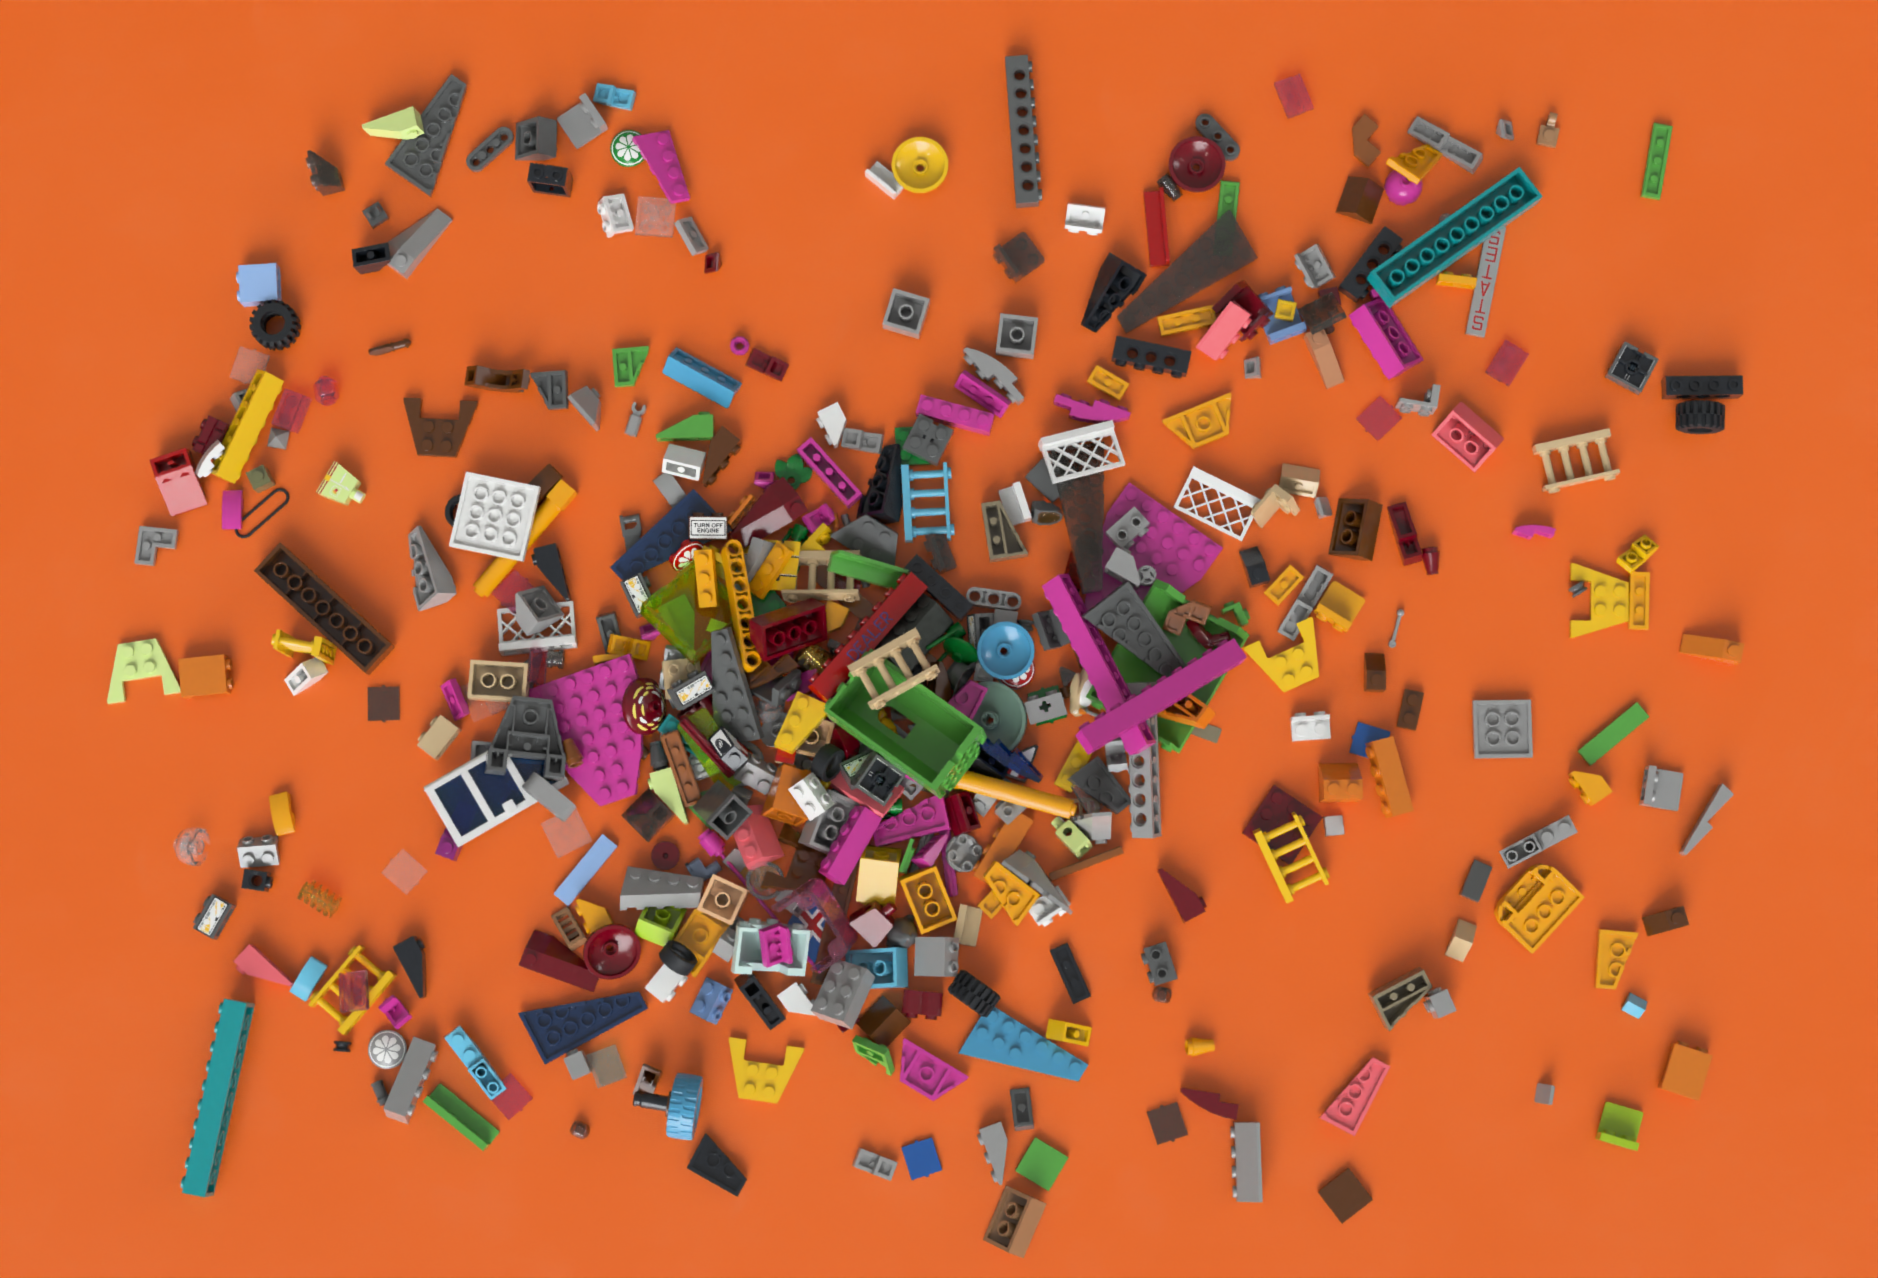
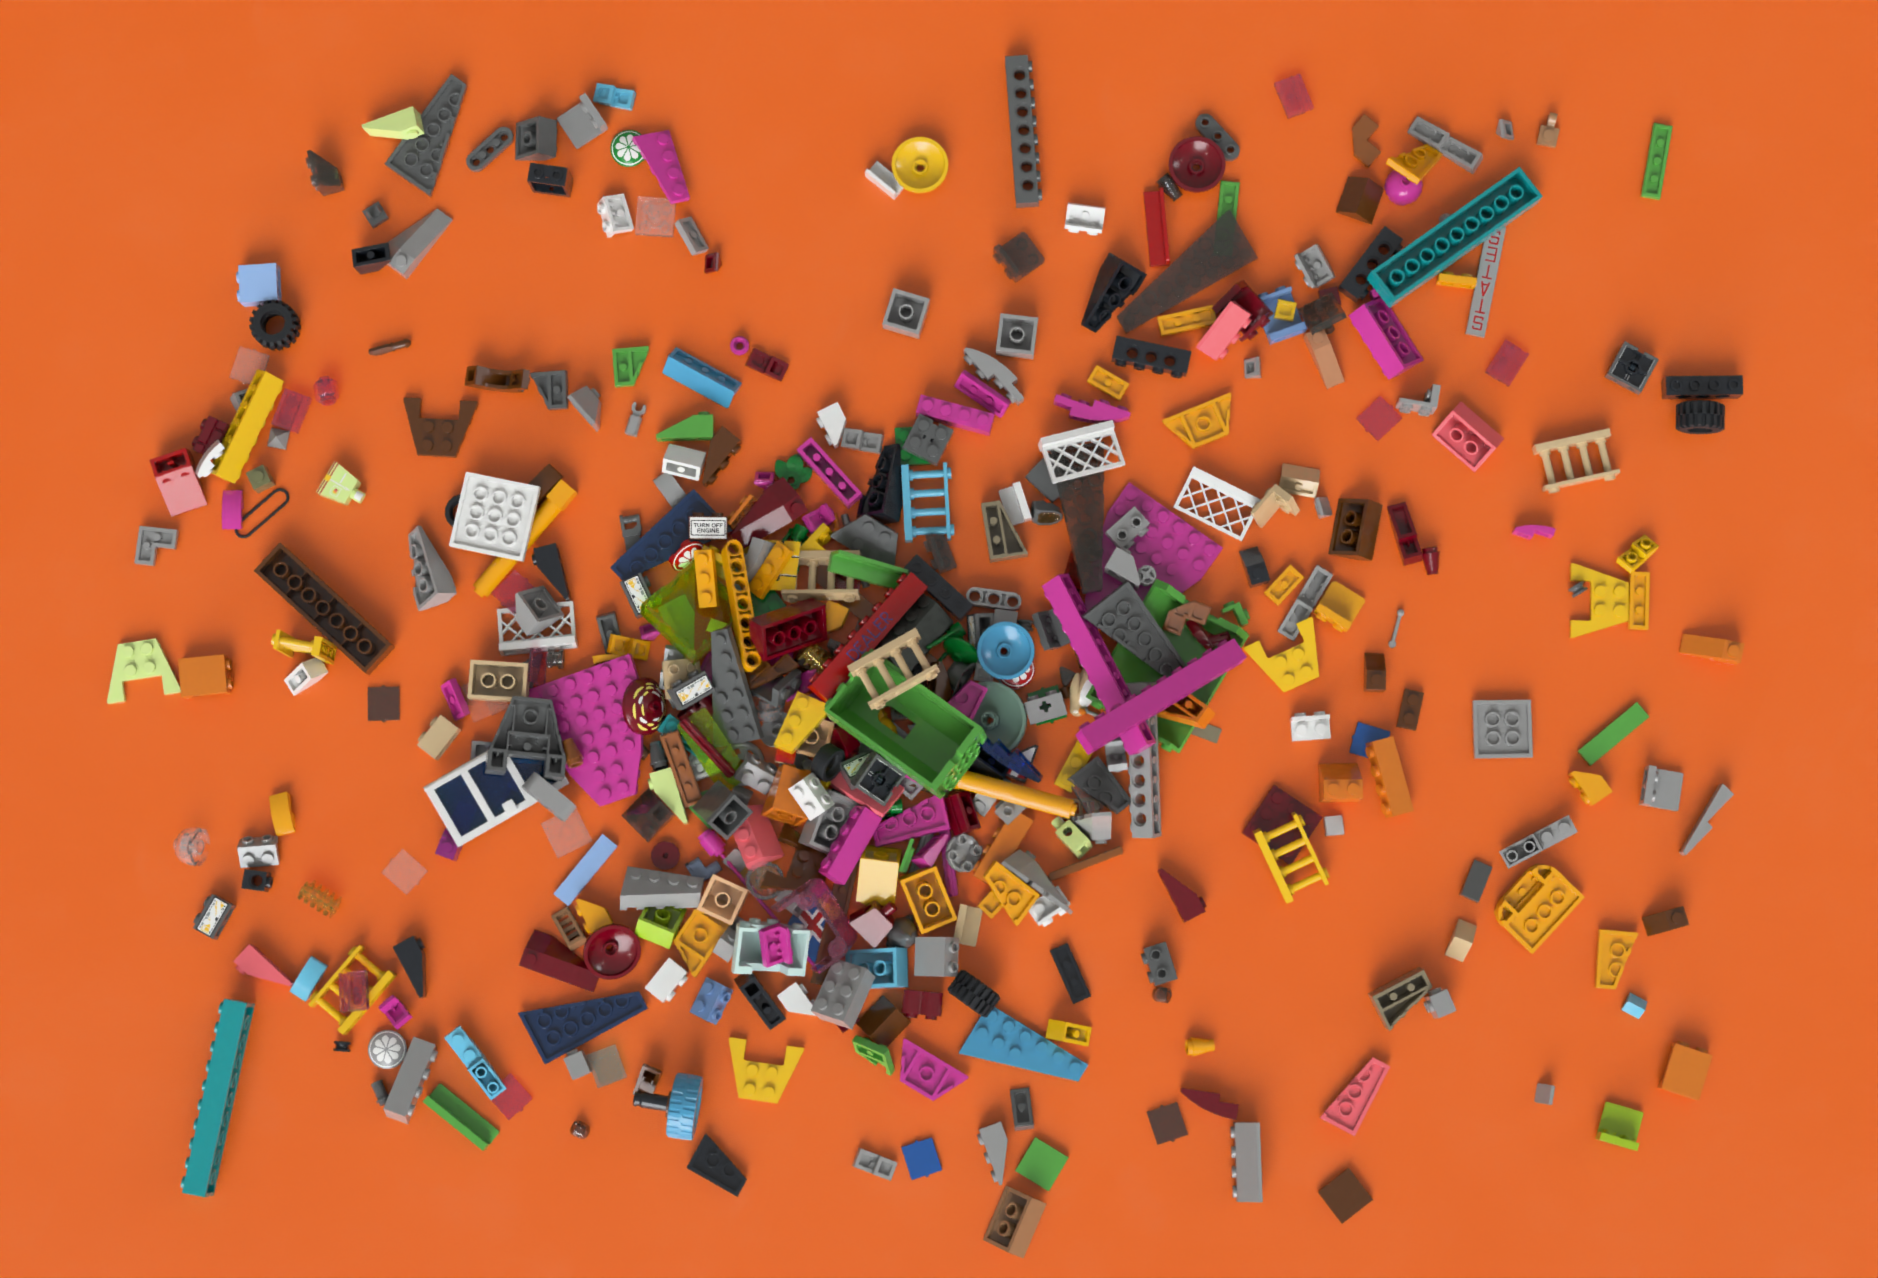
(678, 958): black tyre -> none
(729, 748): slope -> none

